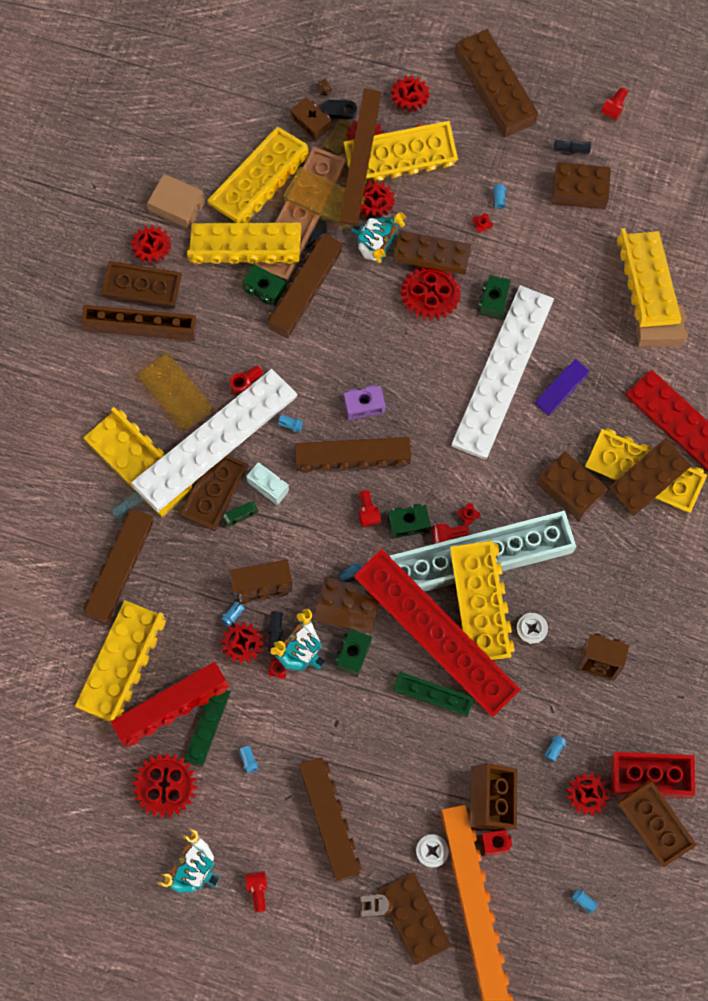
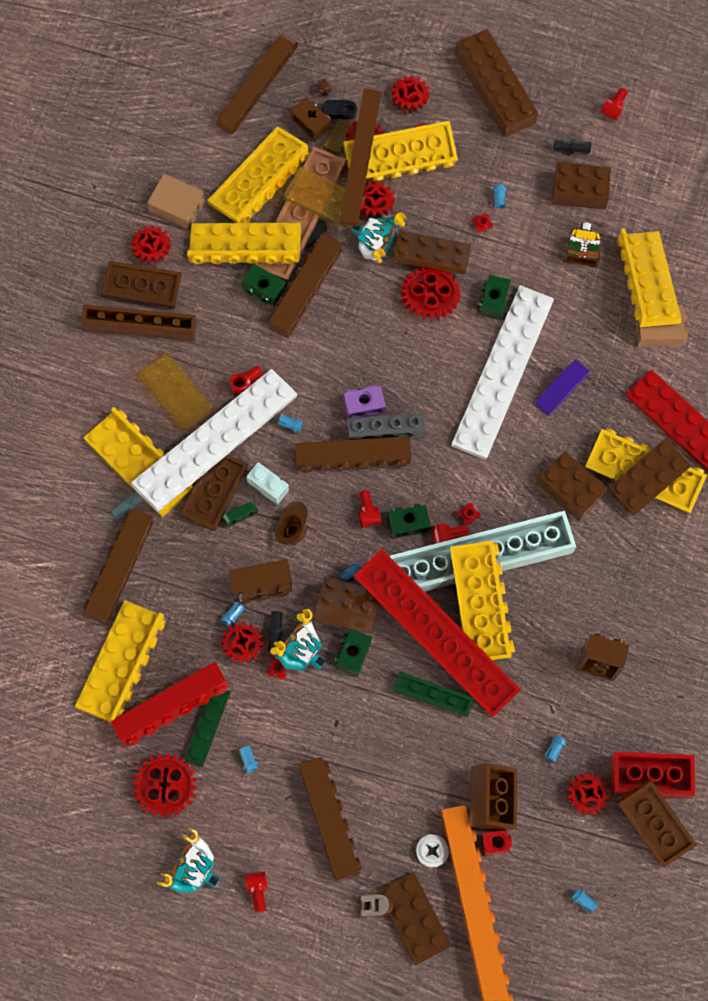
(256, 84): none -> reddish brown beam
(292, 524): none -> reddish brown piece
(387, 427): none -> dark grey brick
(530, 619): white gear -> none
(583, 247): none -> torso

